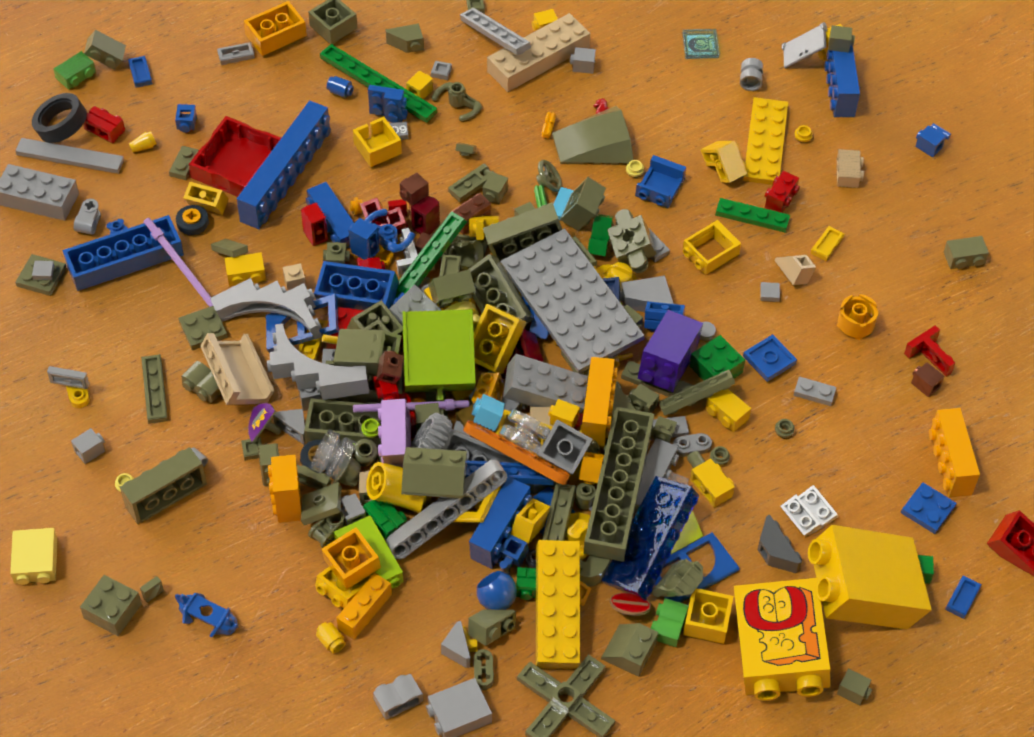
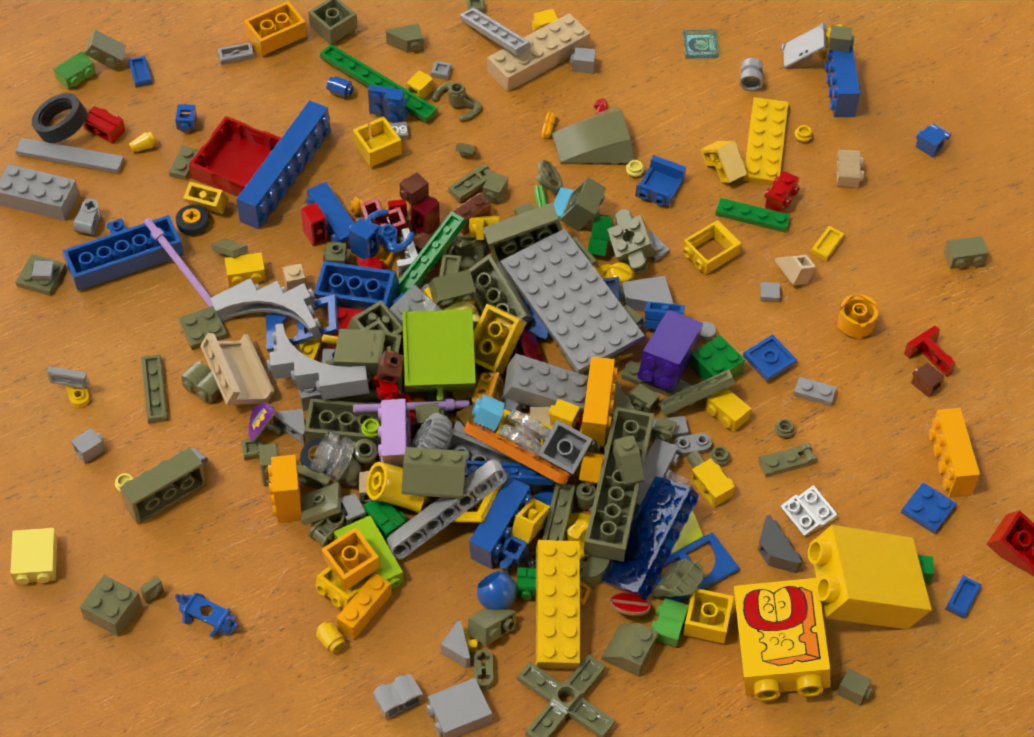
(628, 460): none -> olive slope
(787, 460): none -> olive plate

